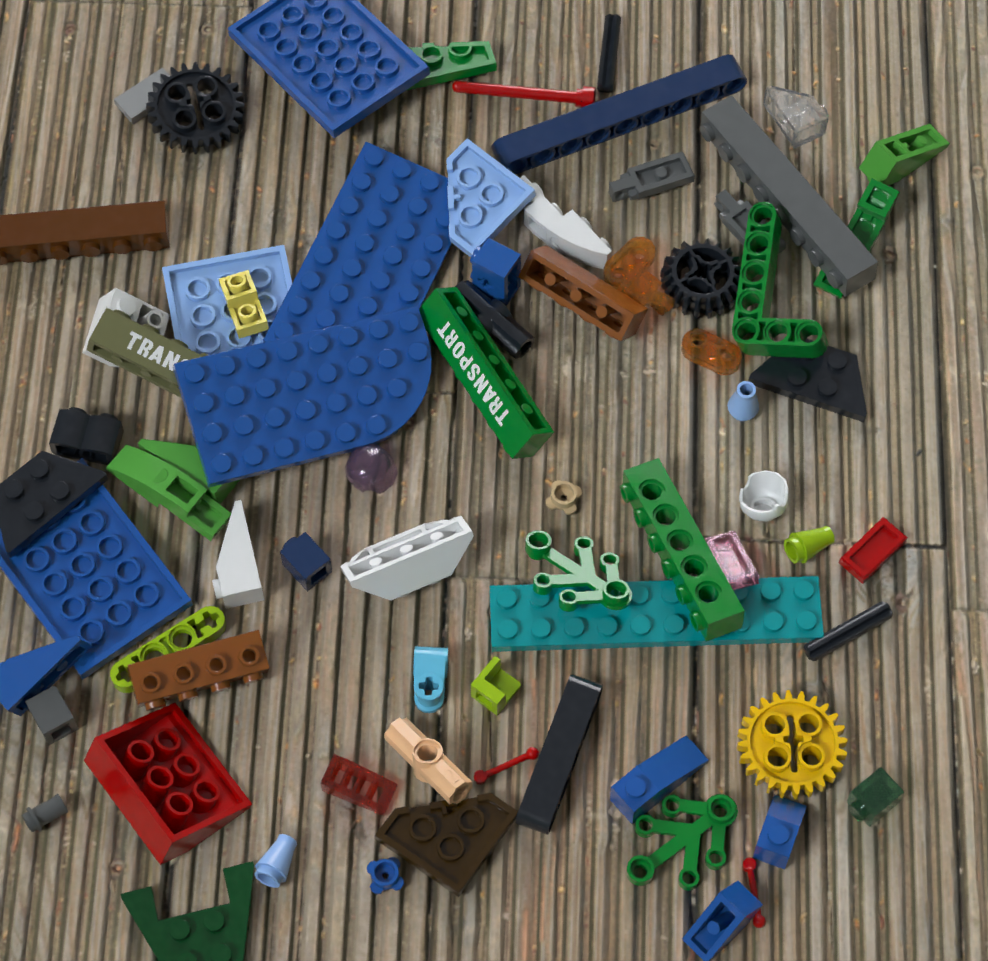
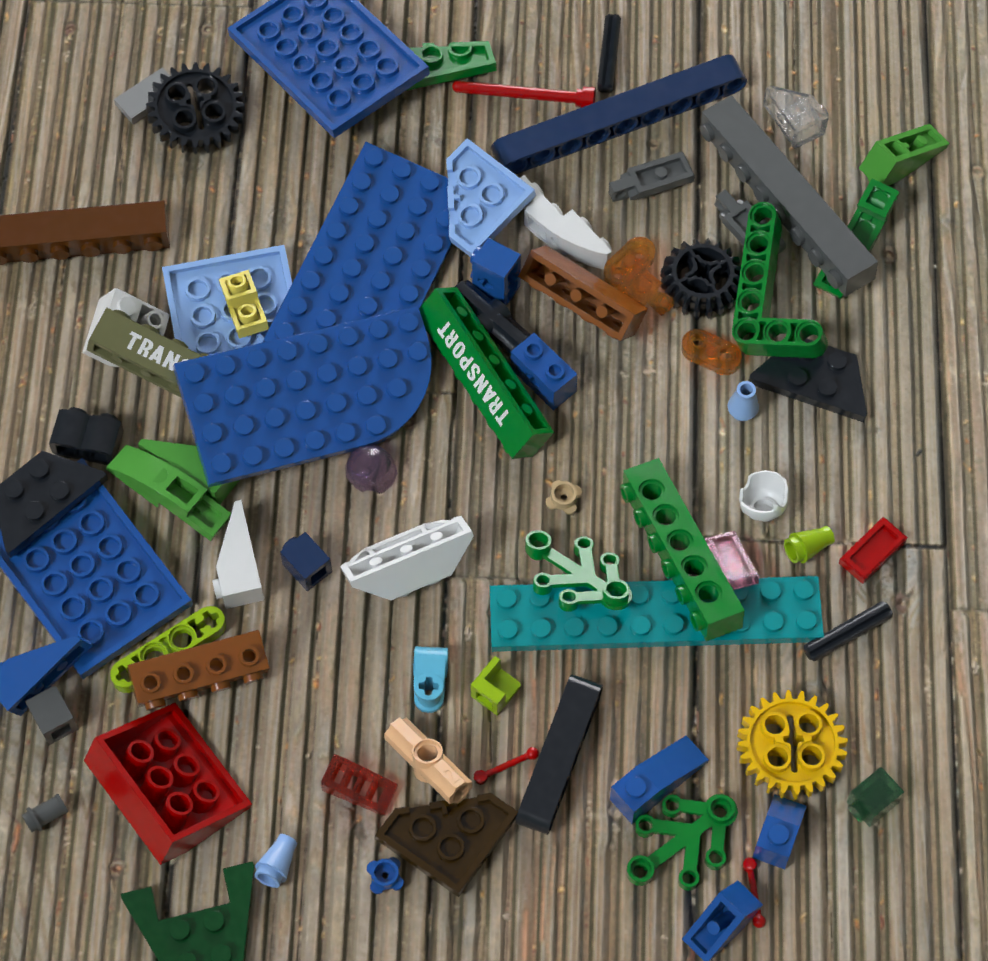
(543, 371): none -> blue brick

